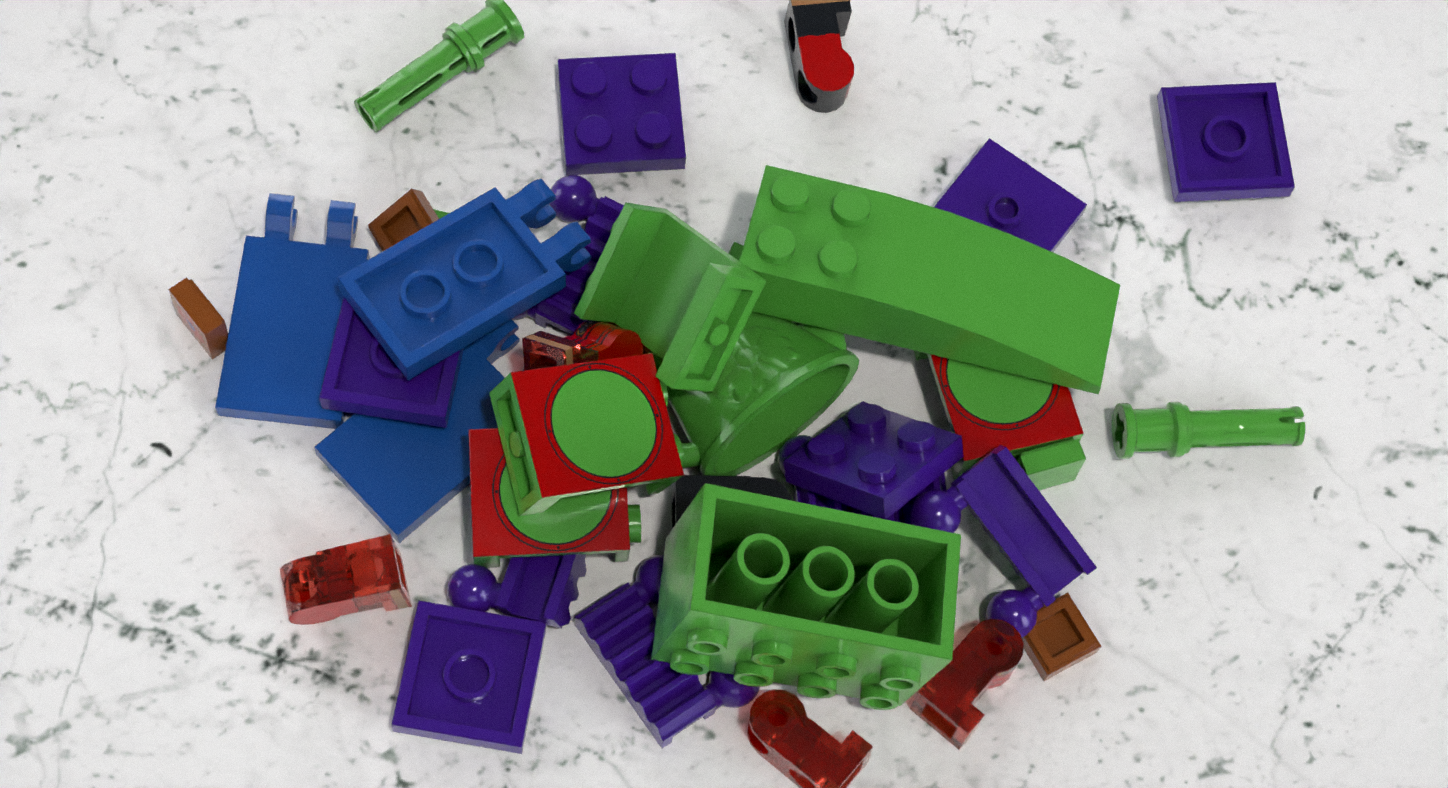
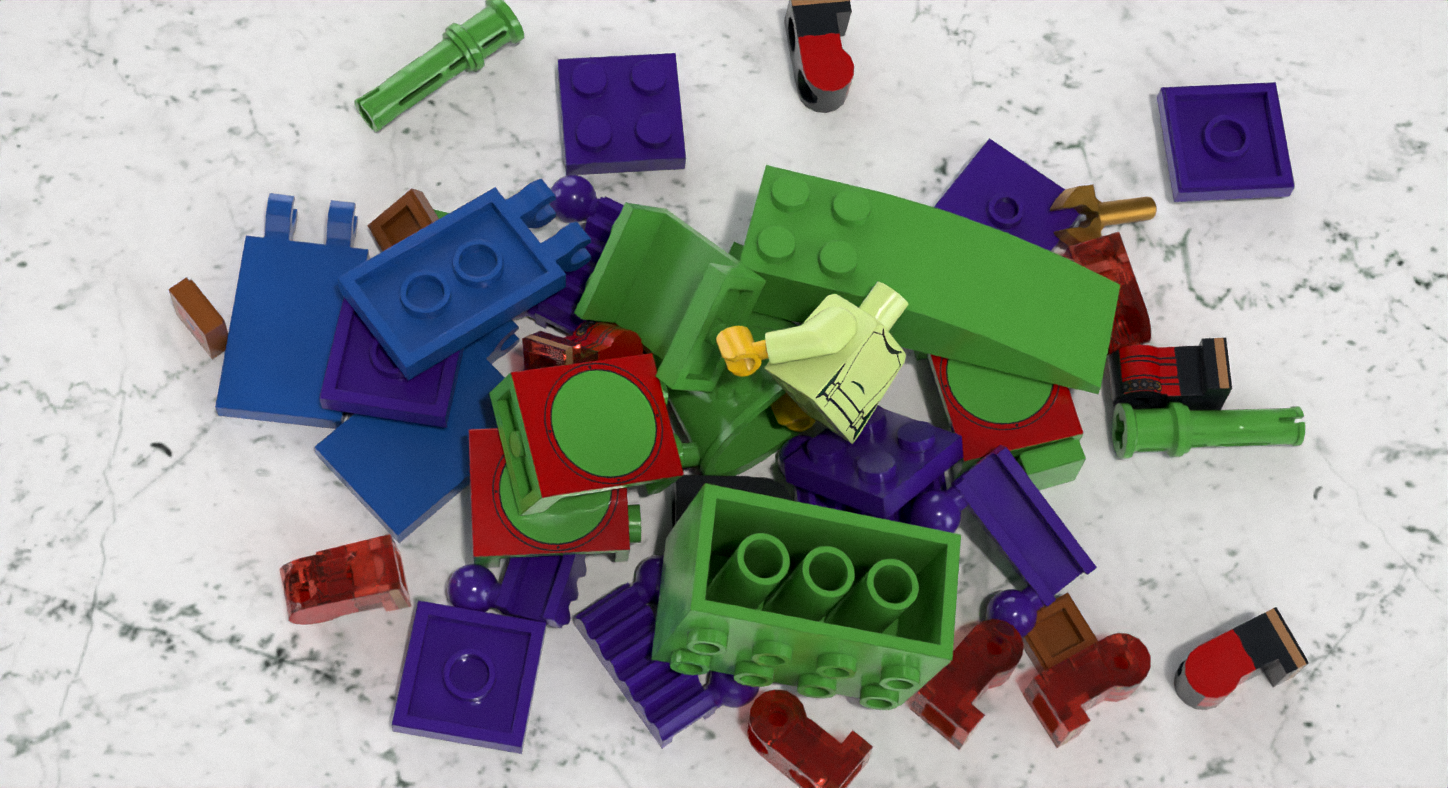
(830, 364): none -> yellowish green torso
(1098, 673): none -> clear red leg
(1099, 213): none -> pearl gold bar
(1109, 258): none -> clear red leg
(1160, 375): none -> leg
(1237, 656): none -> leg

